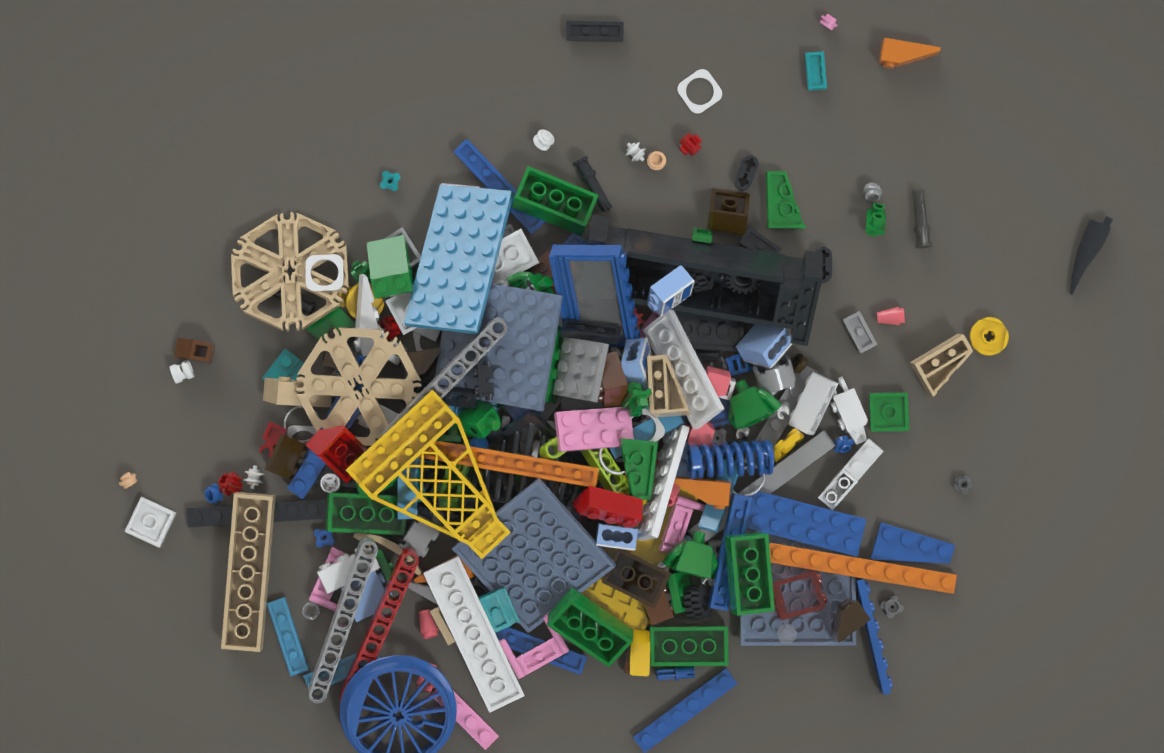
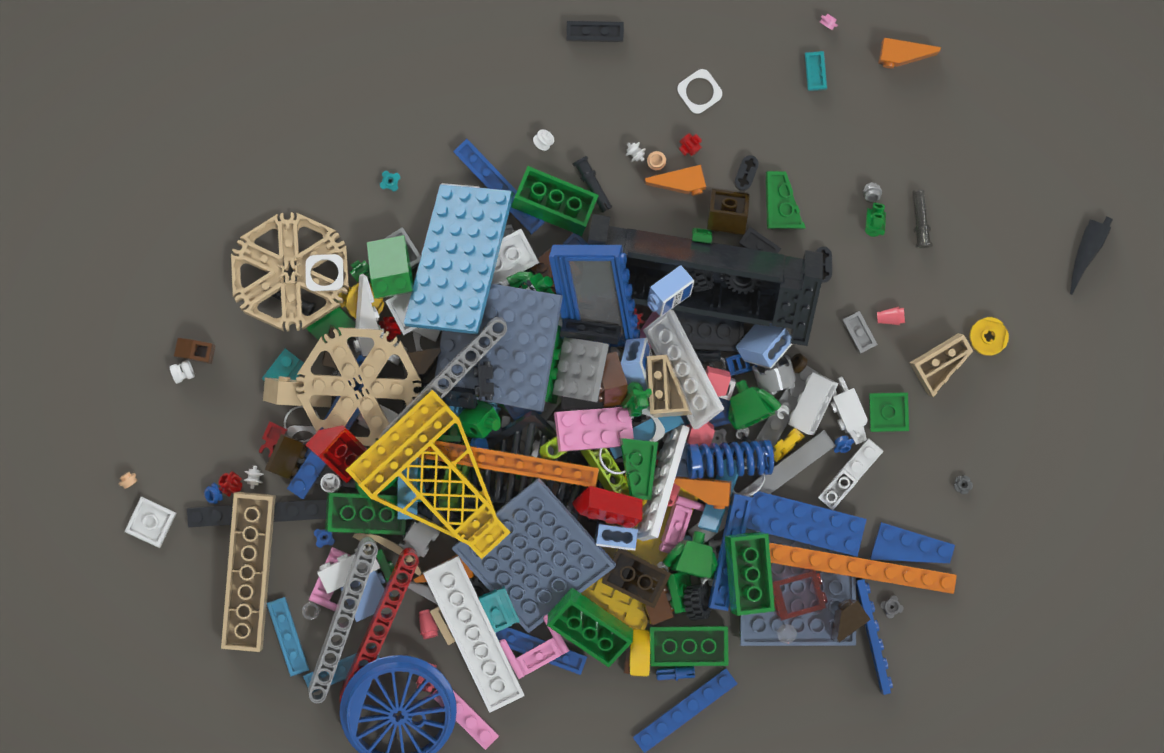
(683, 181): none -> orange slope

